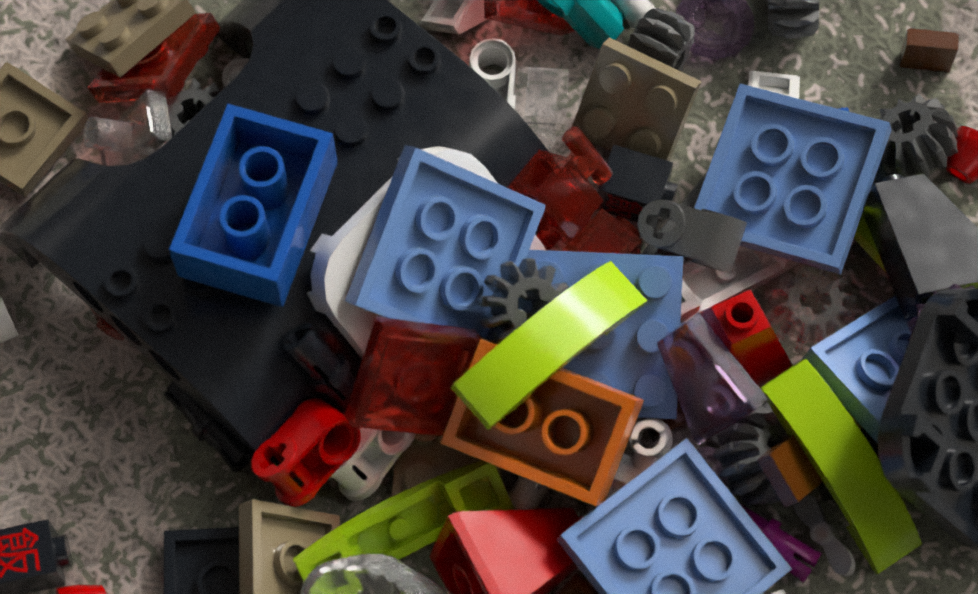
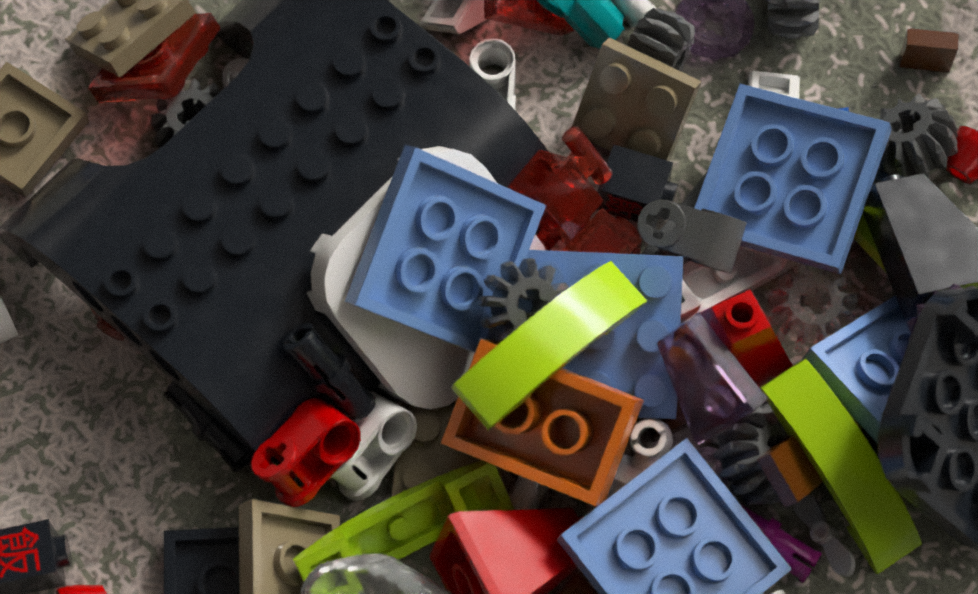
(134, 134): clear tile -> none
(254, 205): blue brick -> none
(410, 376): clear red plate -> none
(543, 102): clear brick -> none

